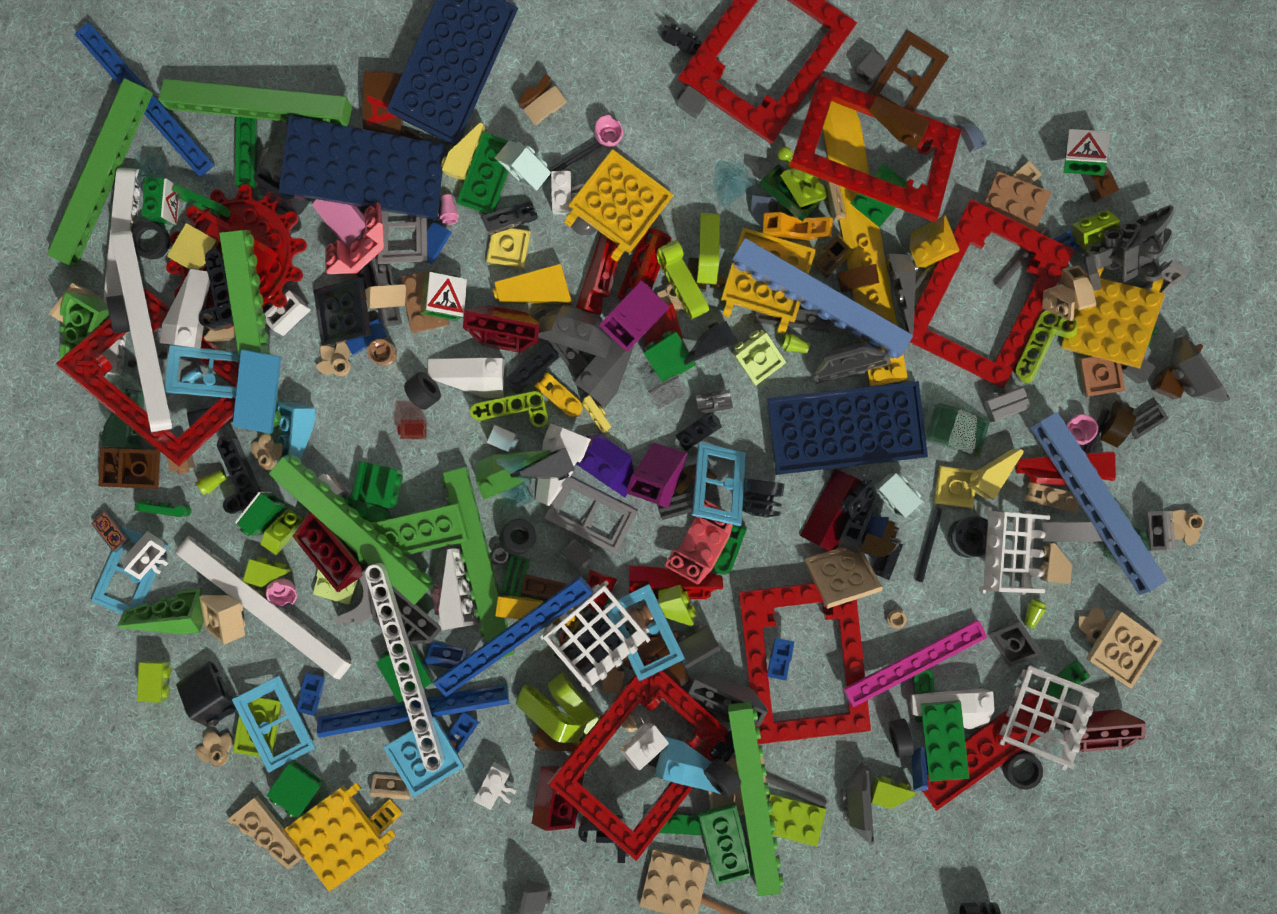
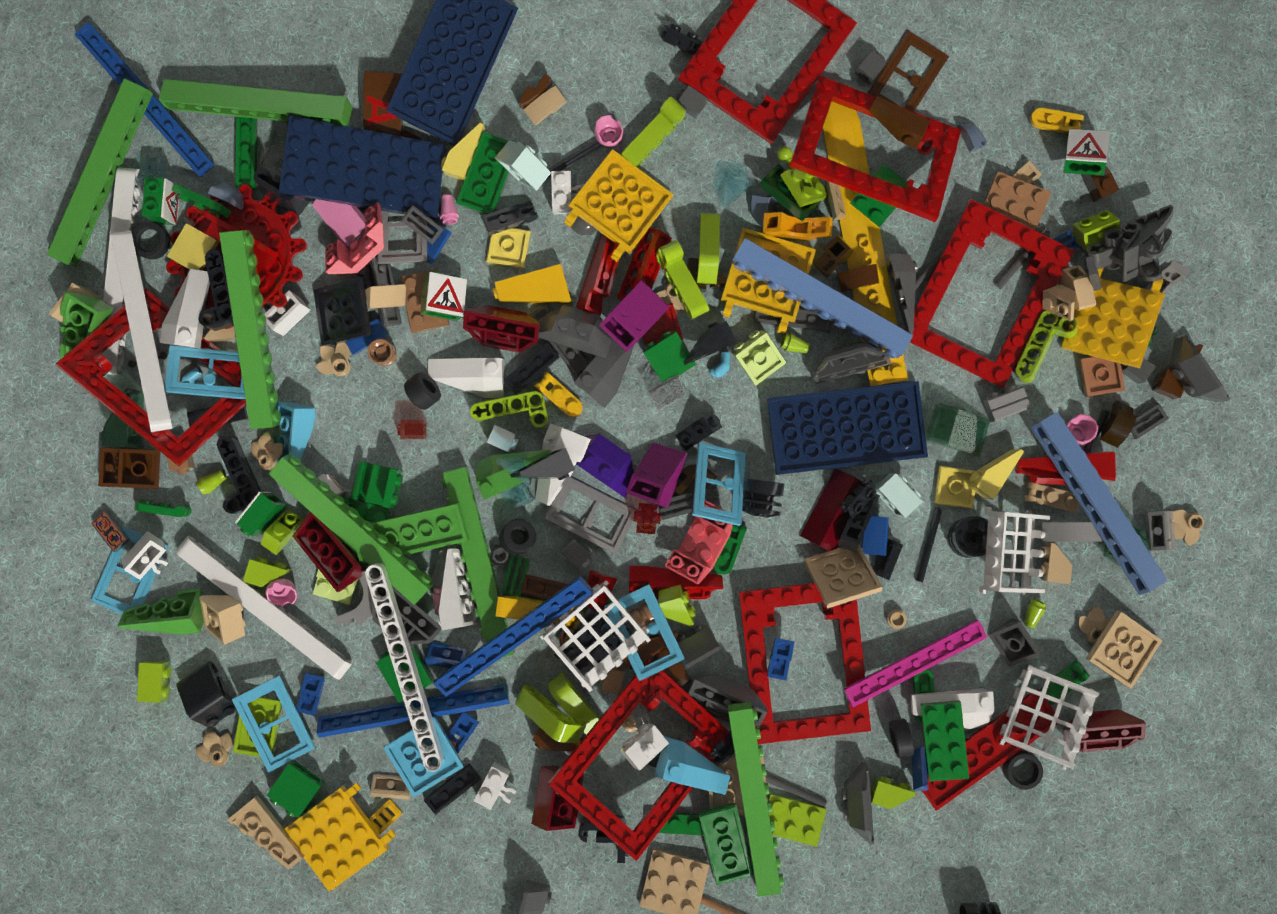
(118, 314): black tyre -> none
(227, 194): none -> sand blue brick
(257, 391): dark azure tile -> none
(435, 235): none -> dark grey tile
(452, 789): none -> black tile
(596, 413): light yellow plate -> none
(647, 518): none -> clear red brick
(653, 135): none -> lime beam
(714, 401): dark grey hips -> none
(722, 367): none -> medium azure arm
(722, 777): black tyre -> none
(881, 546): dark brown brick -> none
(932, 242): yellow slope -> none
(1055, 120): none -> yellow plate

